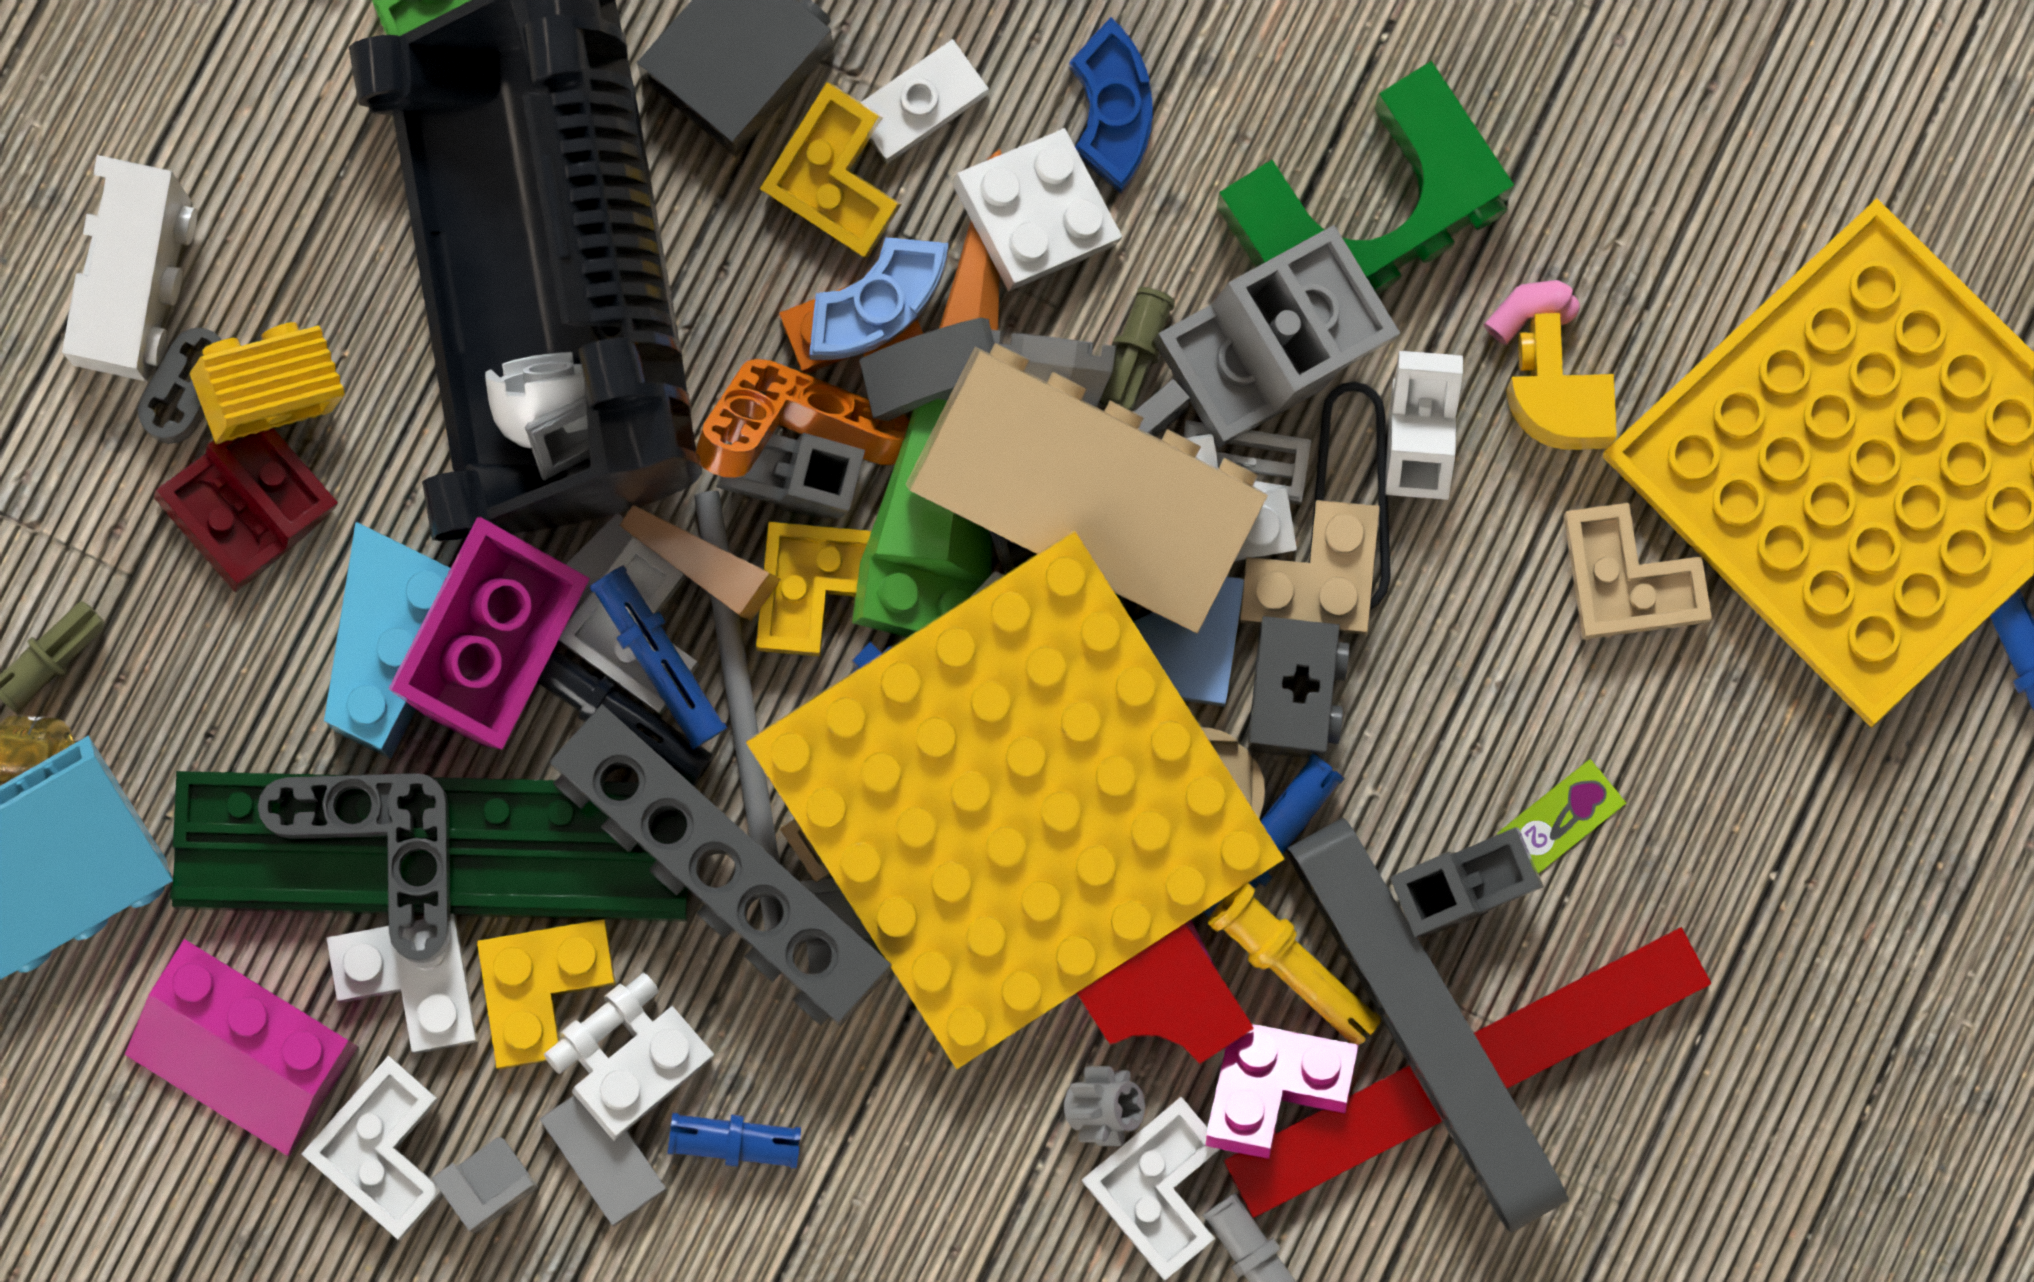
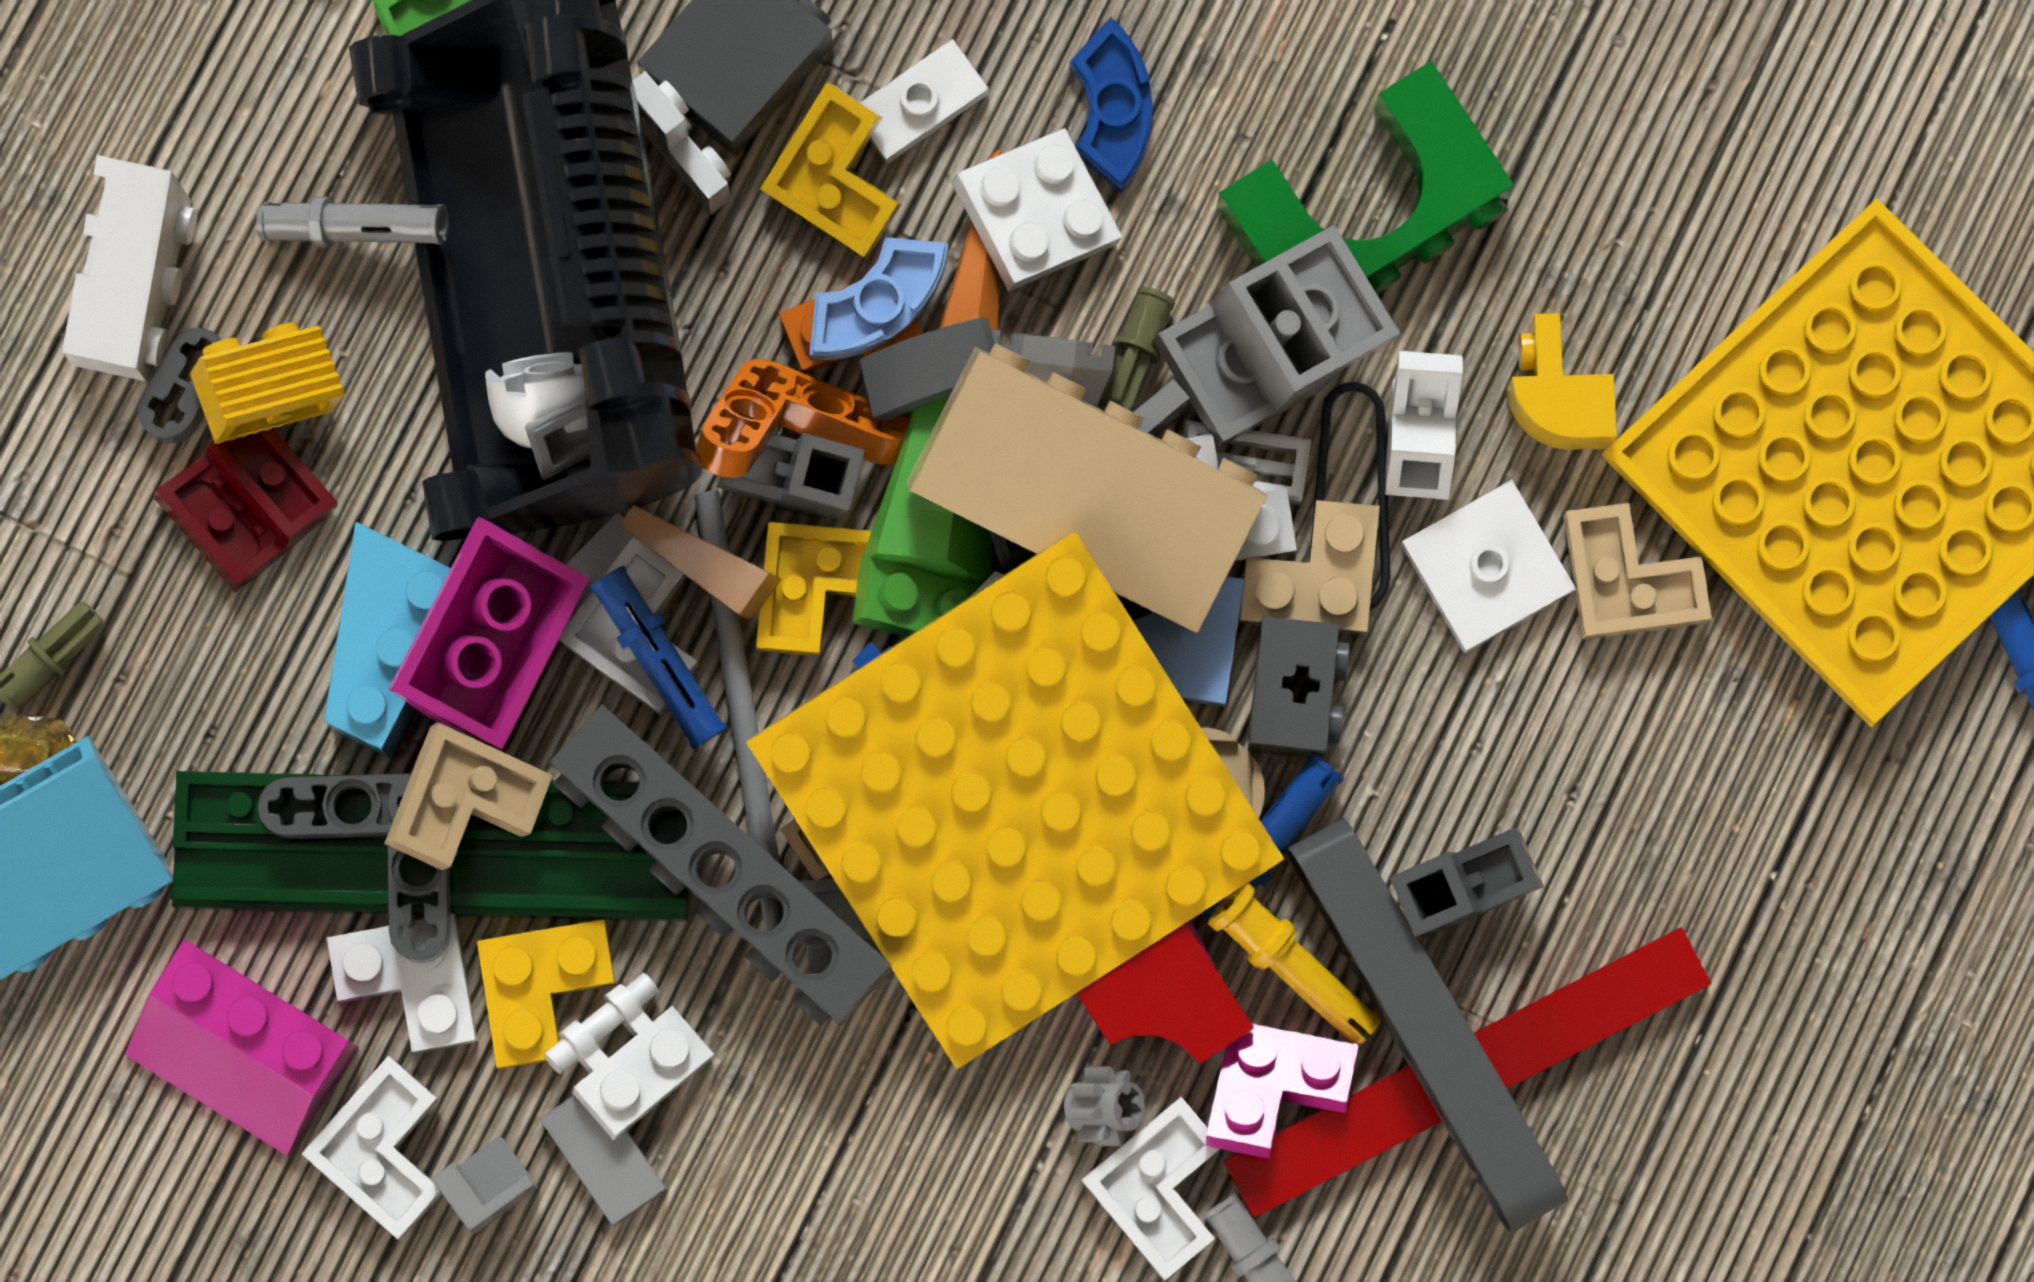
(329, 222): none -> light grey pin
(460, 779): none -> tan plate
(589, 692): black pin -> none
(667, 129): none -> white plate
(734, 1140): blue pin -> none
(1488, 566): none -> white plate
(1530, 300): bright pink arm -> none
(1566, 814): lime sticker -> none

